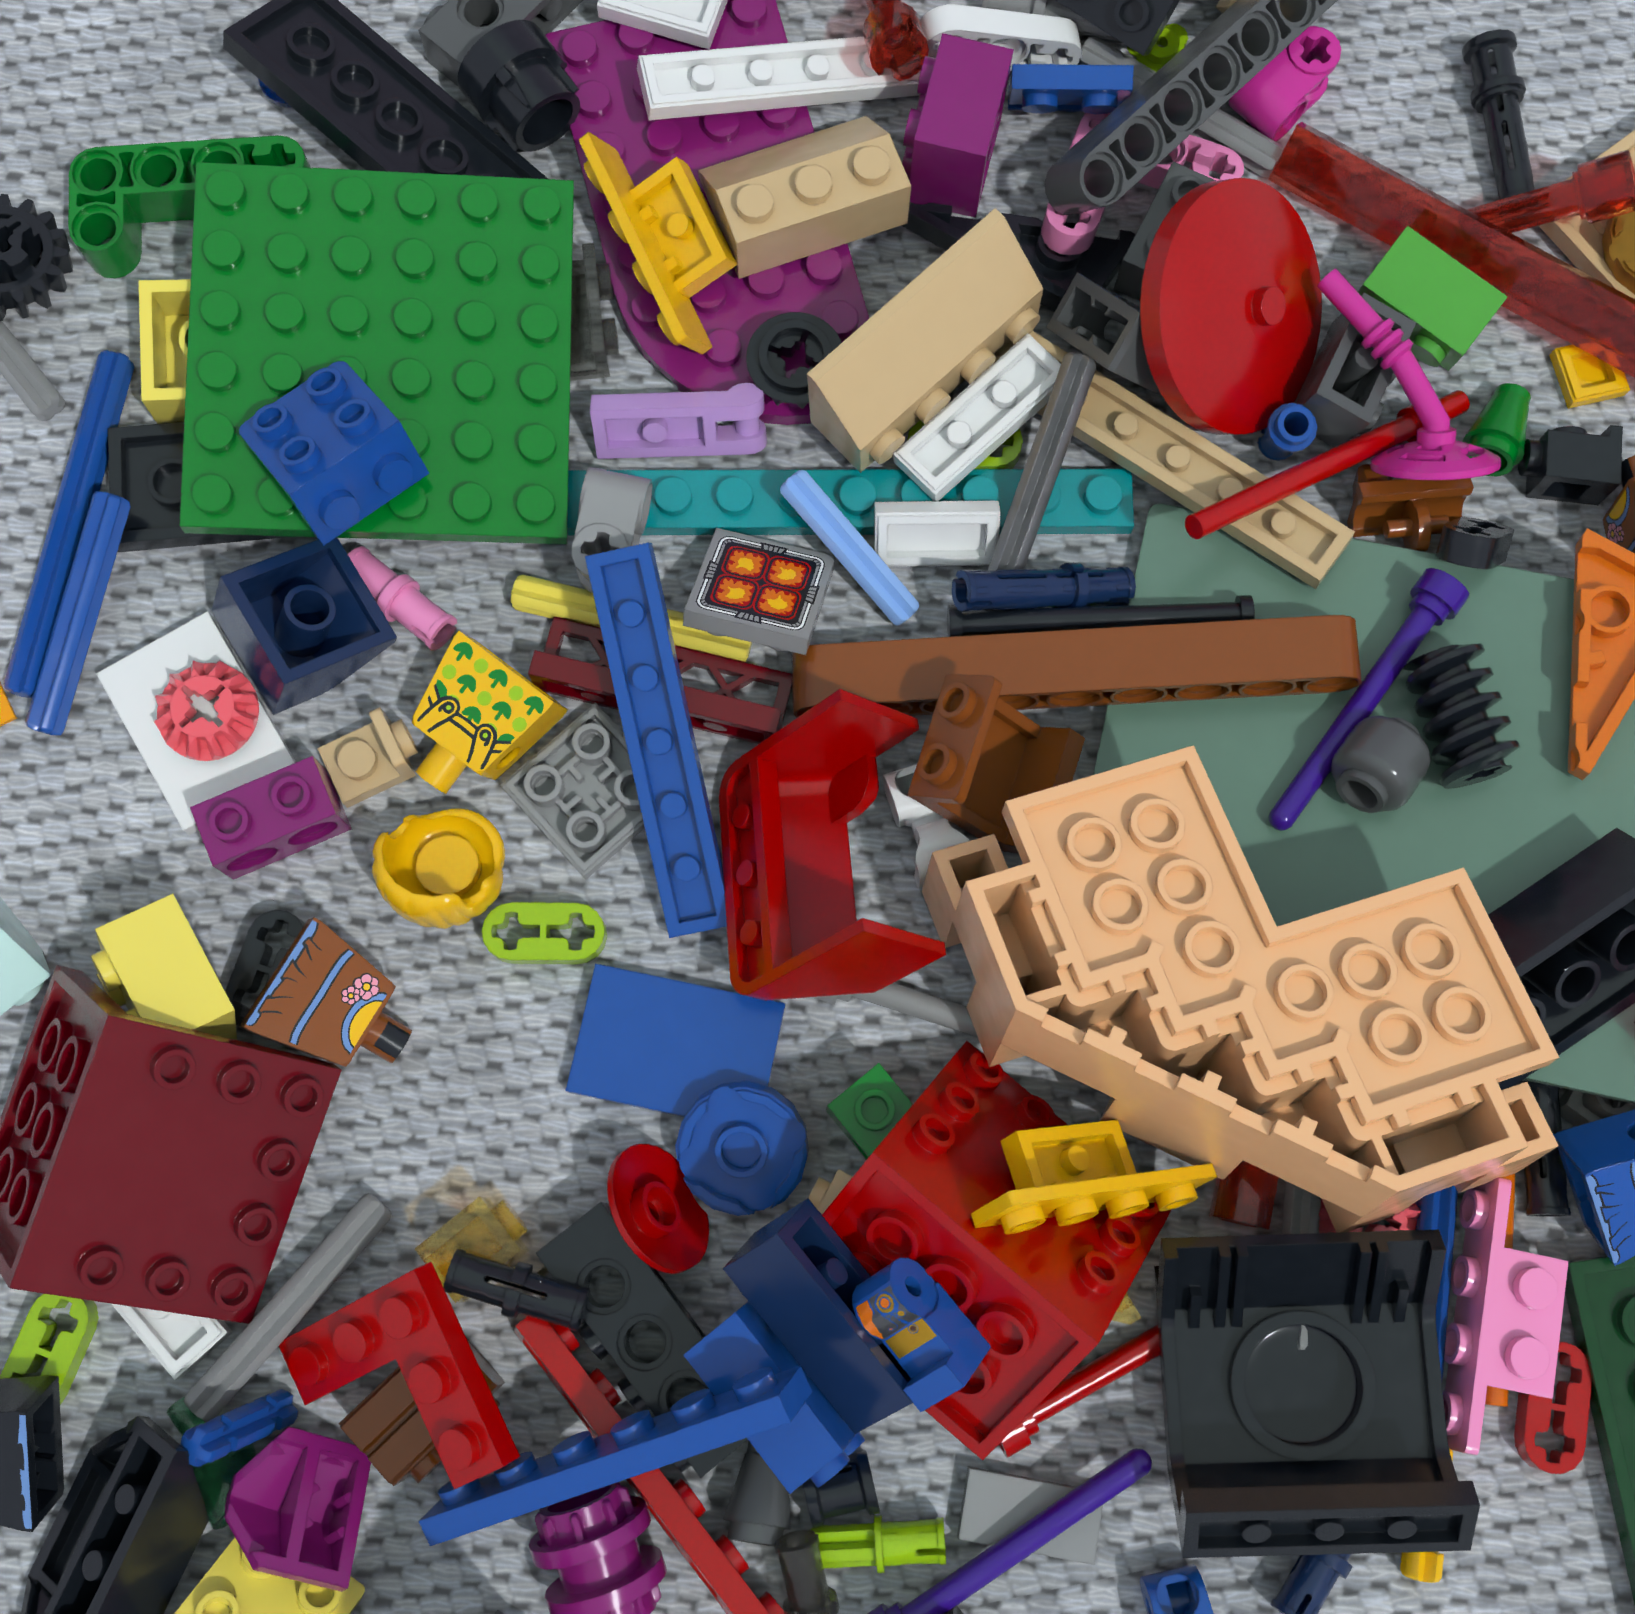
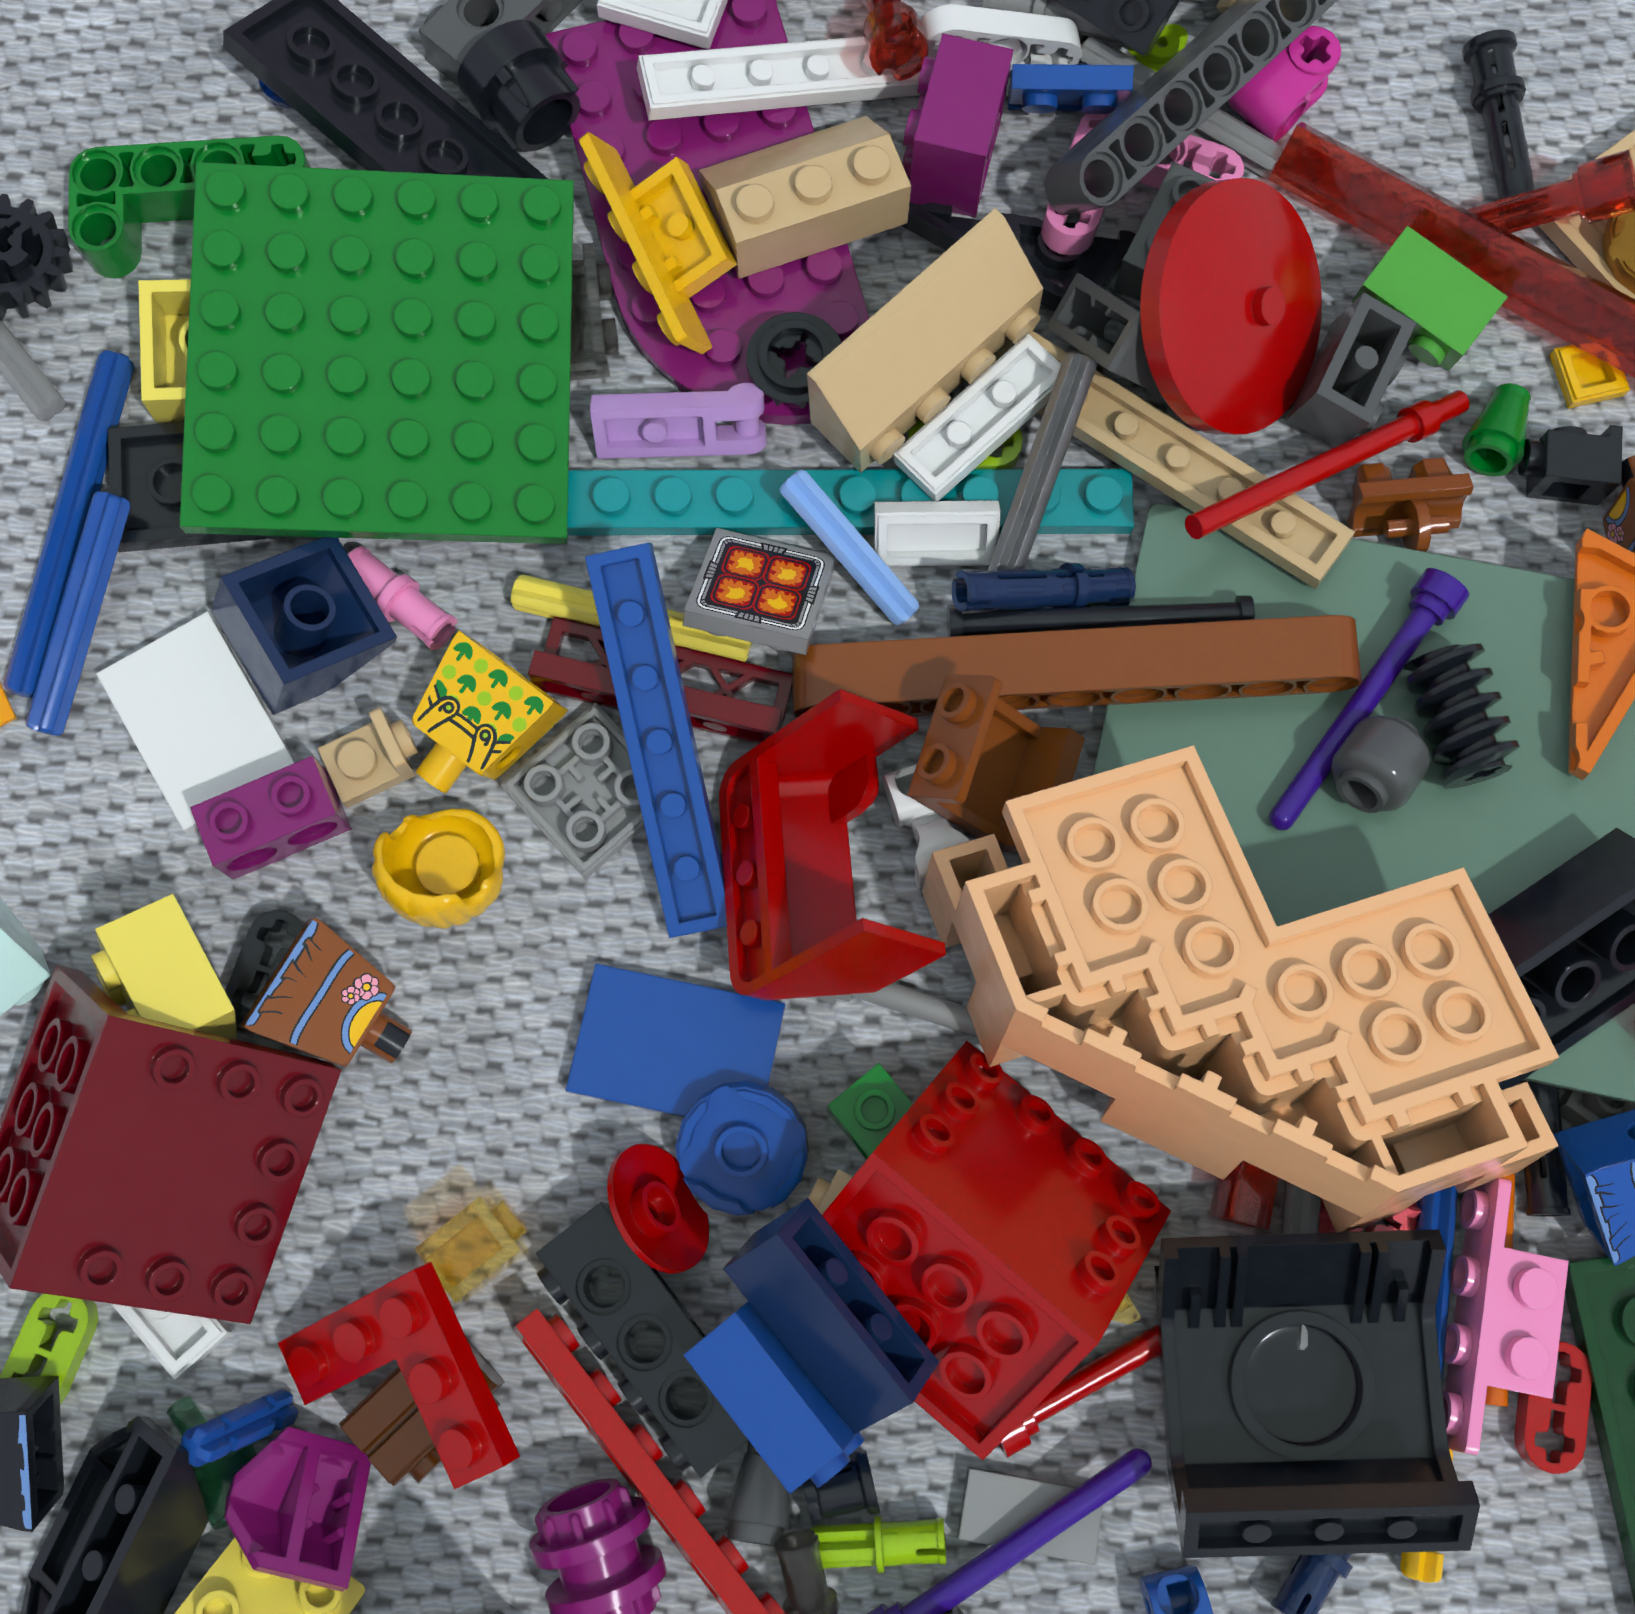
(204, 739): coral gear -> none
(287, 1308): light grey axle -> none
(334, 450): blue bracket -> none
(470, 1277): black pin -> none
(546, 918): lime beam -> none
(610, 515): light grey piece -> none
(630, 1449): blue plate -> none
(920, 1330): blue leg -> none
(1078, 1171): yellow bracket -> none
(1288, 431): blue pin -> none
(1436, 451): dark pink dish -> none
(1474, 543): black beam -> none

